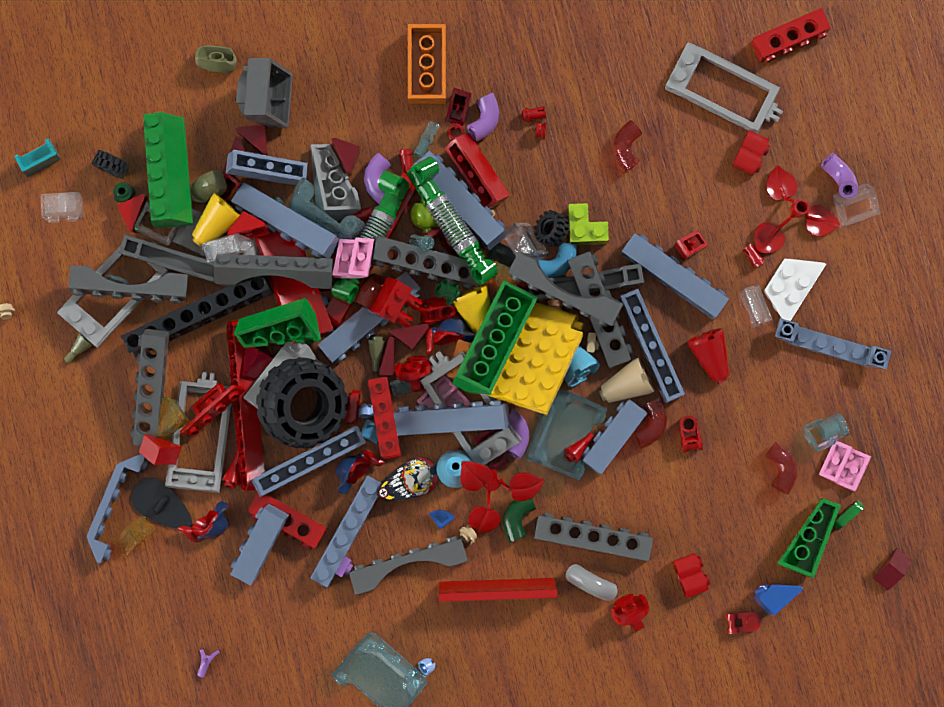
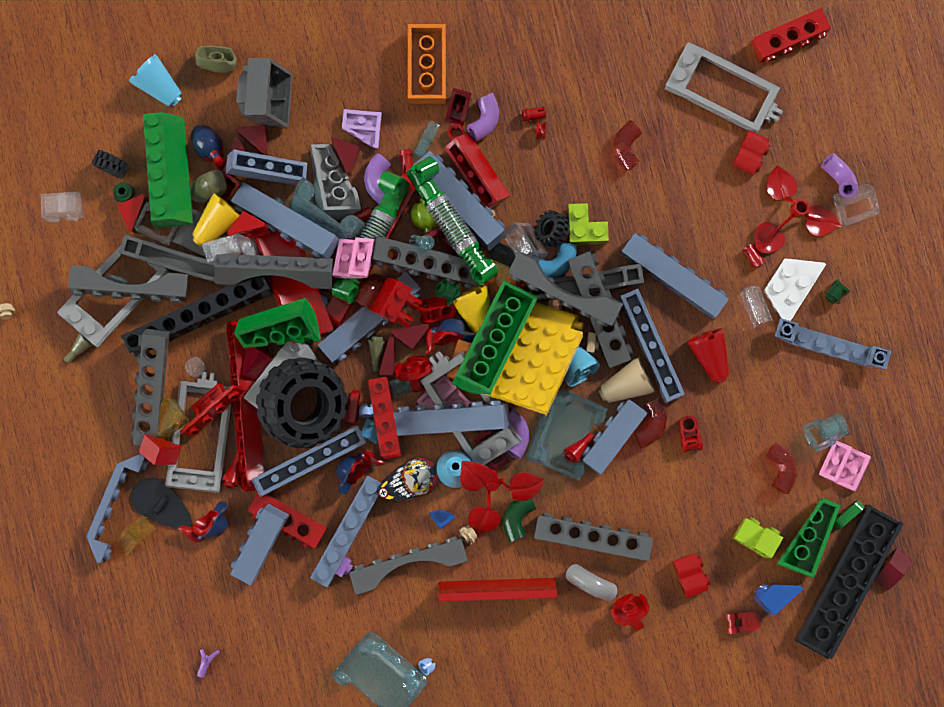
(38, 158): teal panel -> none
(157, 82): none -> medium azure cone
(195, 366): none -> clear tile
(208, 145): none -> dark blue hair
(363, 126): none -> lavender wing
(690, 245): red slope -> none
(758, 539): none -> lime brick
(836, 292): none -> dark green brick
(848, 582): none -> black tile

